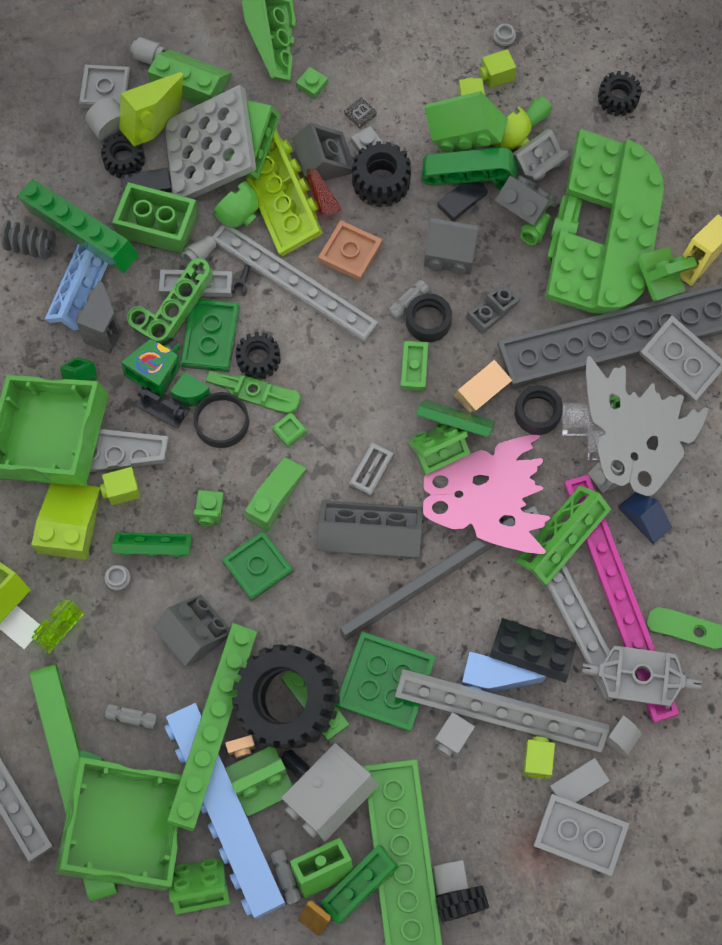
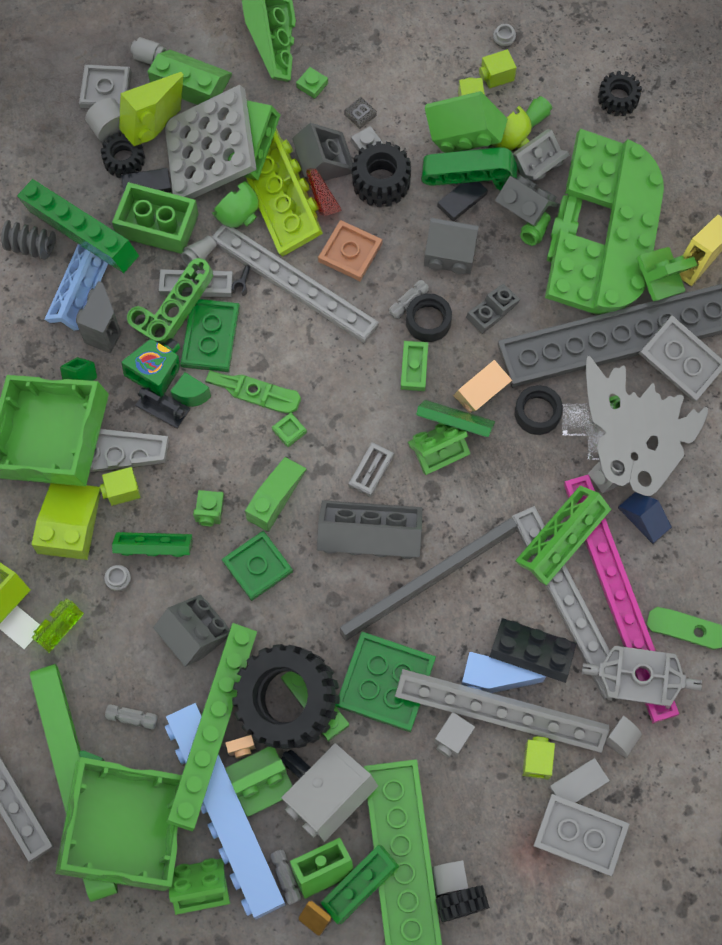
(216, 397): black tyre -> none
(258, 342): black tyre -> none
(488, 502): bright pink piece -> none

